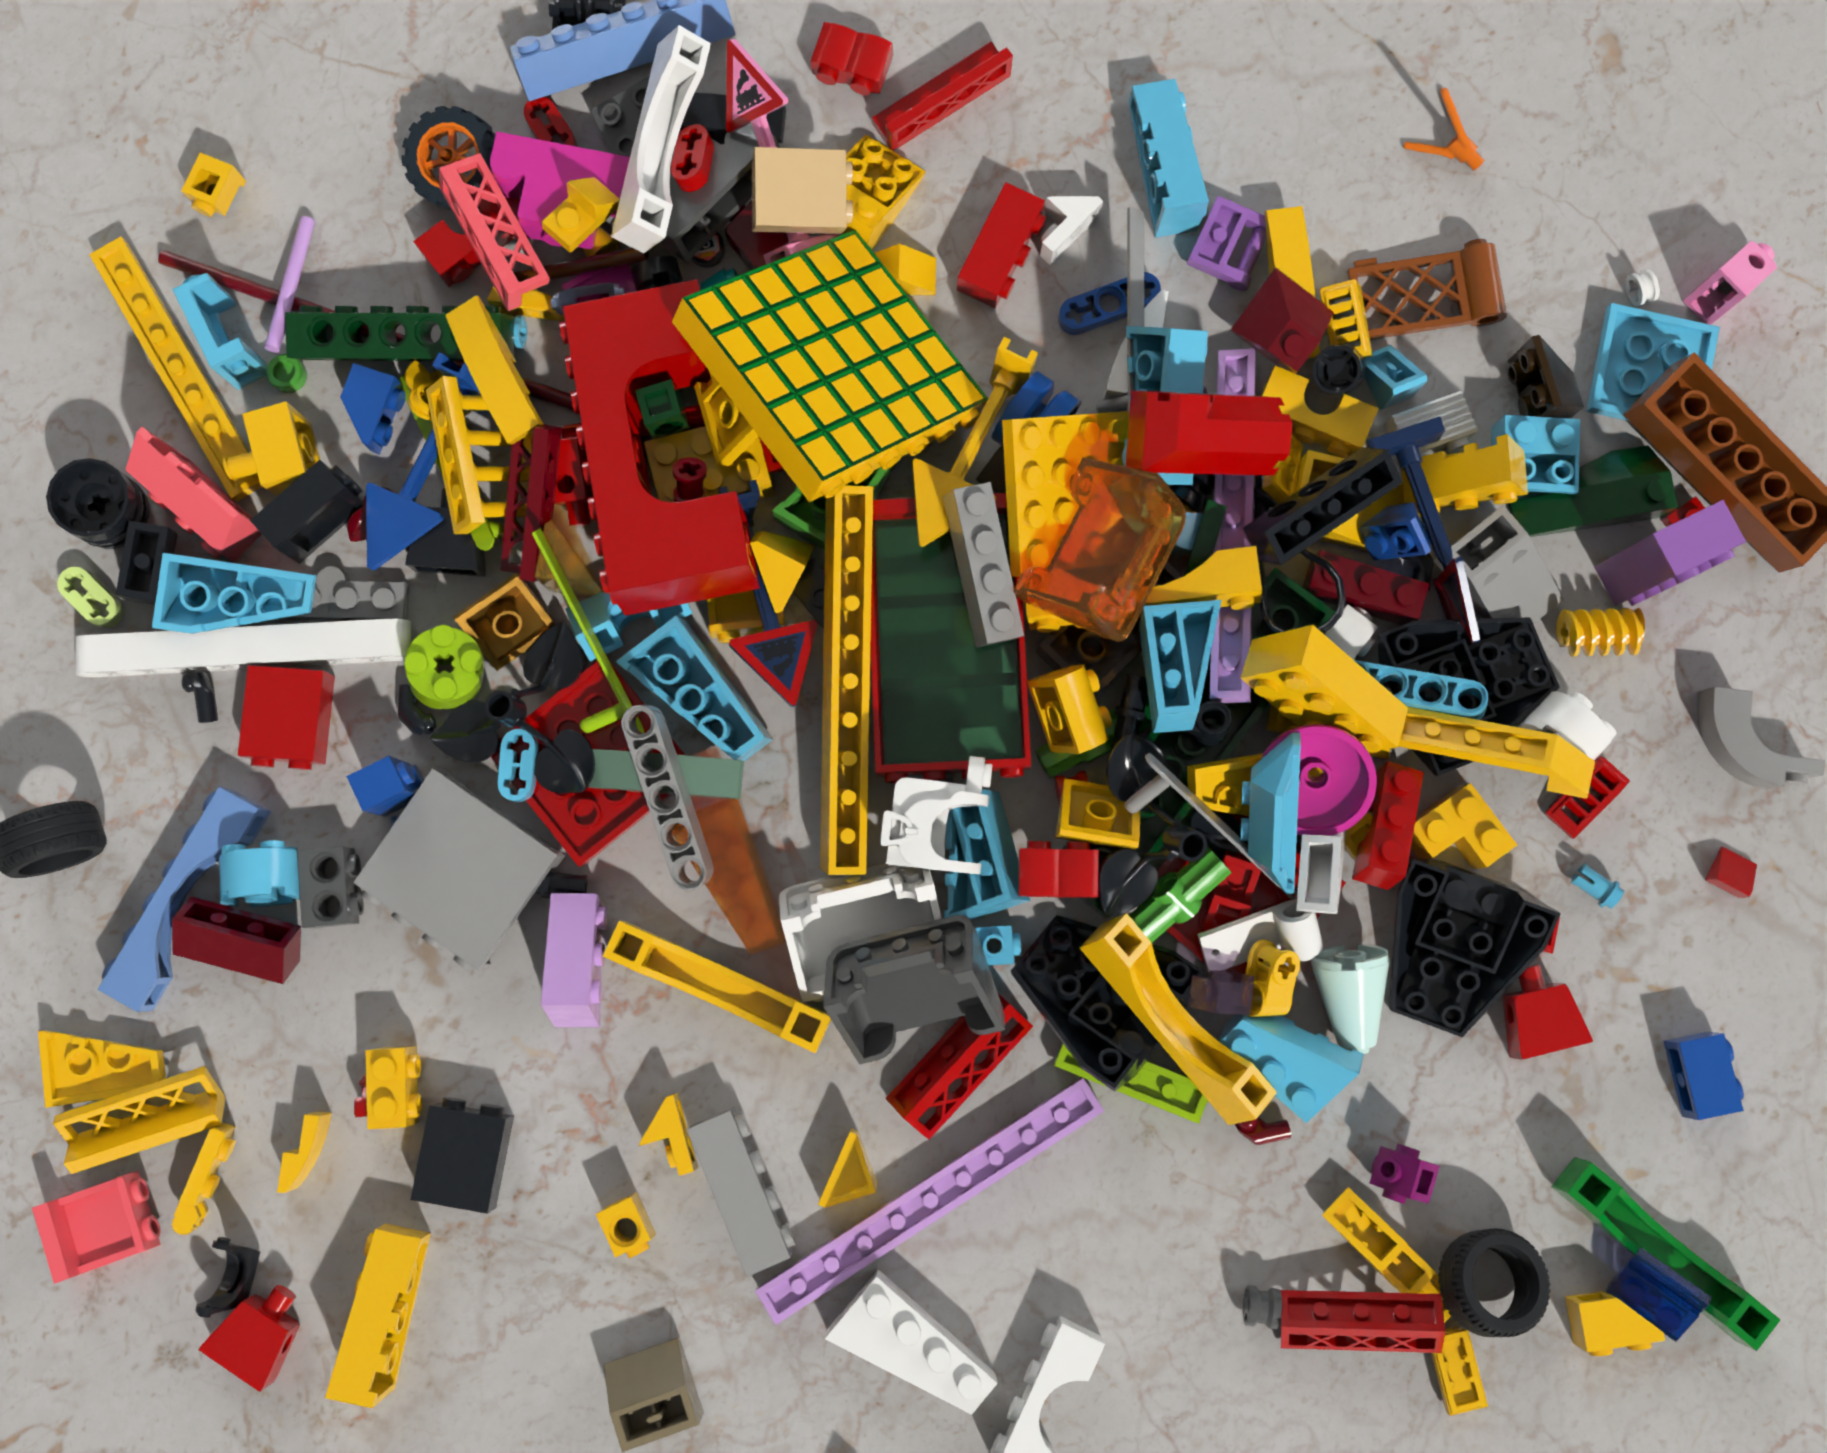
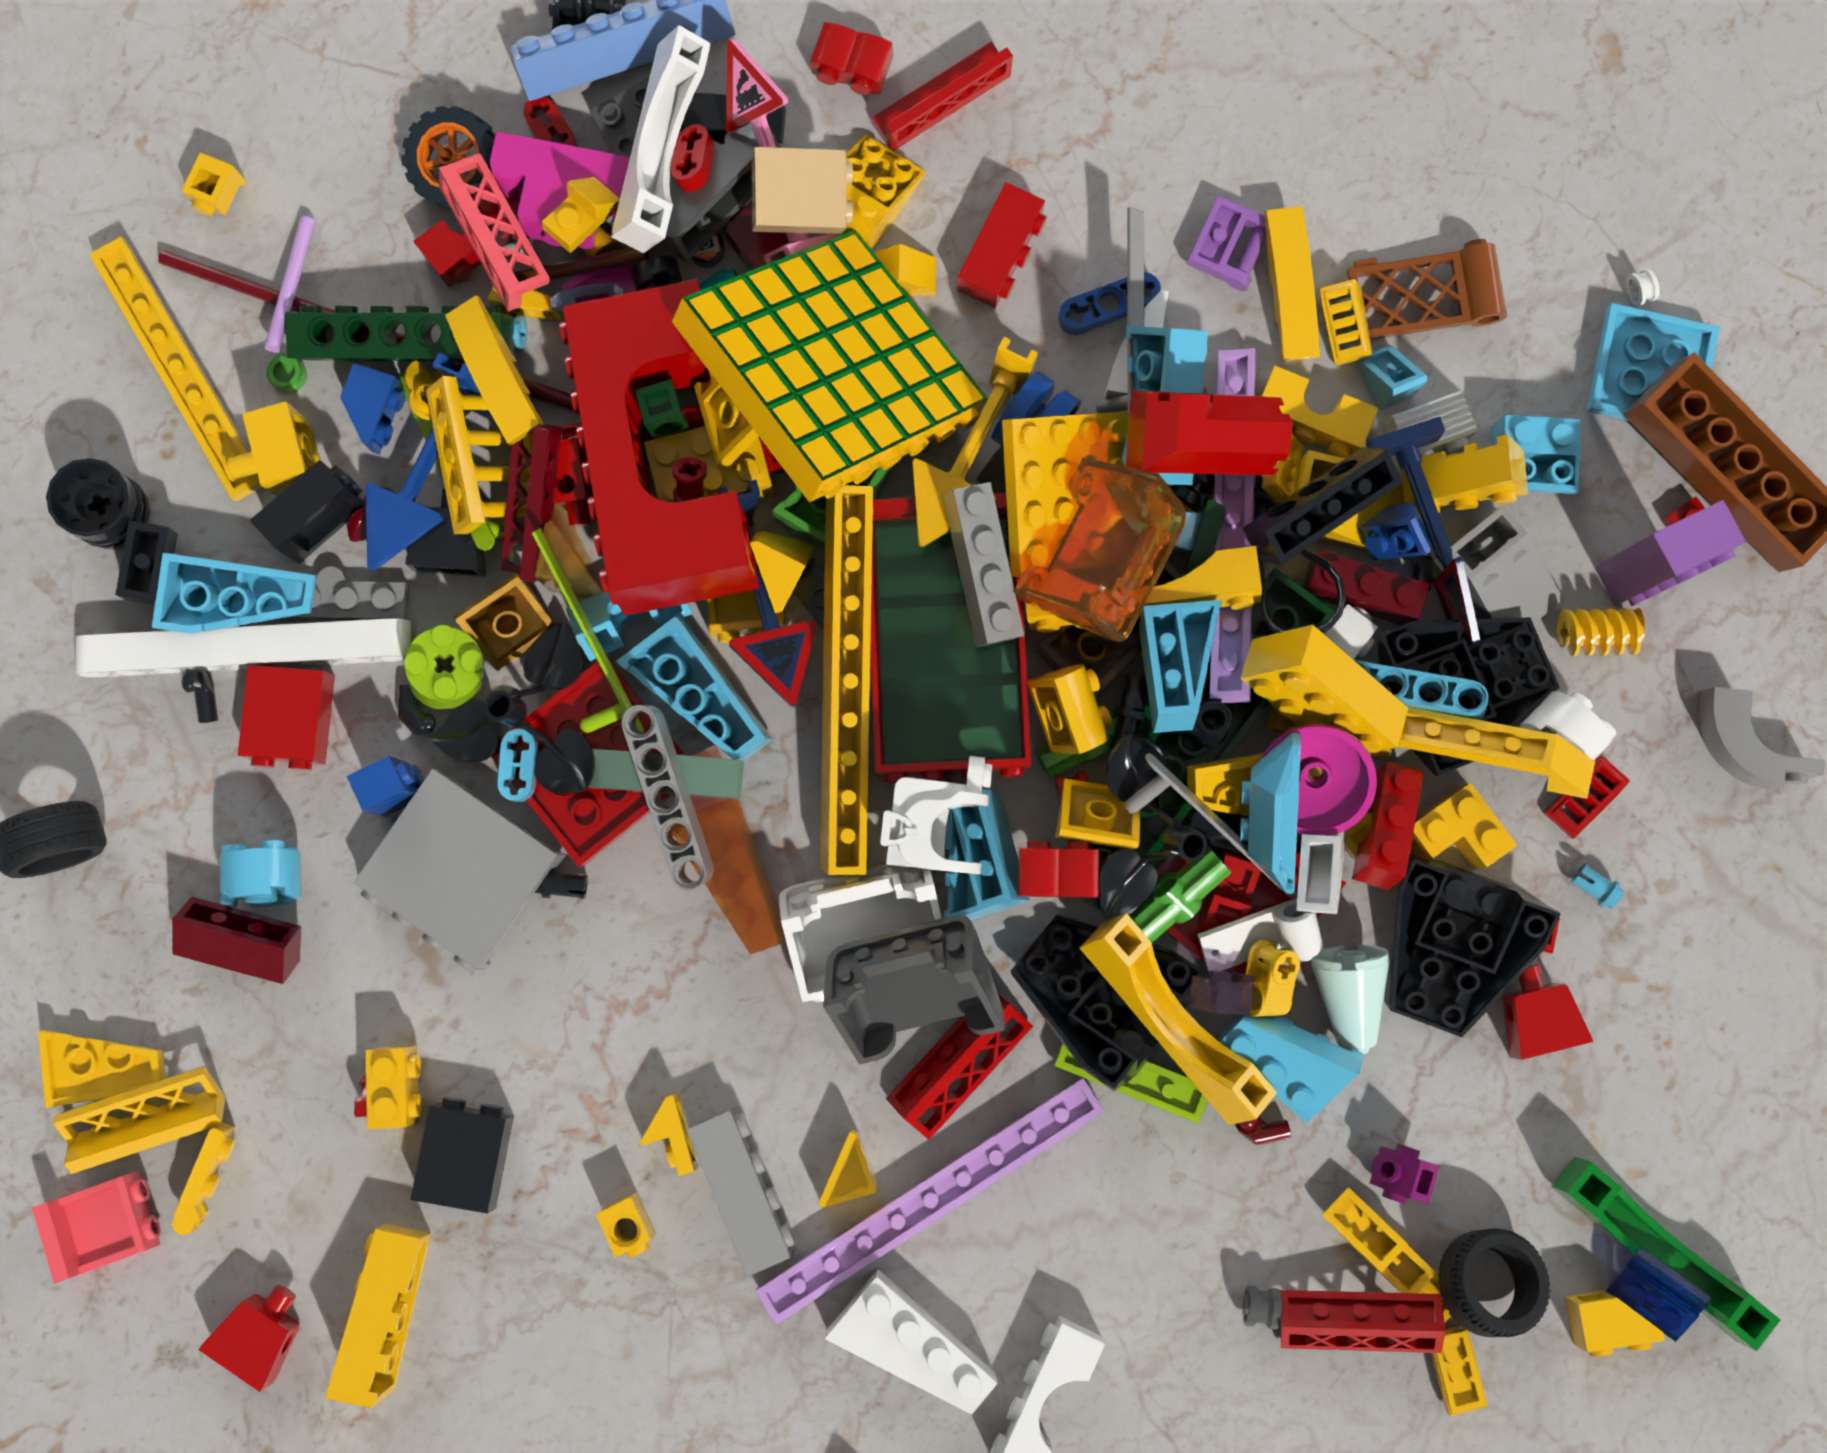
(85, 602): yellowish green beam -> none
(144, 962): medium blue arch -> none
(192, 496): coral wedge -> none
(202, 303): medium azure panel -> none
(238, 1276): black helmet -> none
(299, 1162): yellow slope -> none
(318, 889): dark grey brick -> none
(574, 960): lavender wedge -> none
(651, 1394): dark tan slope -> none
(718, 985): yellow arch -> none
(1009, 942): medium azure brick -> none
(1073, 216): white slope -> none
(1167, 158): medium azure wedge -> none
(1283, 322): dark red slope -> none
(1338, 369): black wheel -> none
(1459, 147): orange plant -> none
(1543, 381): dark brown slope -> none
(1612, 491): dark green wedge -> none
(1704, 1075): blue brick -> none
(1732, 873): red slope -> none
(1742, 272): bright pink torso -> none

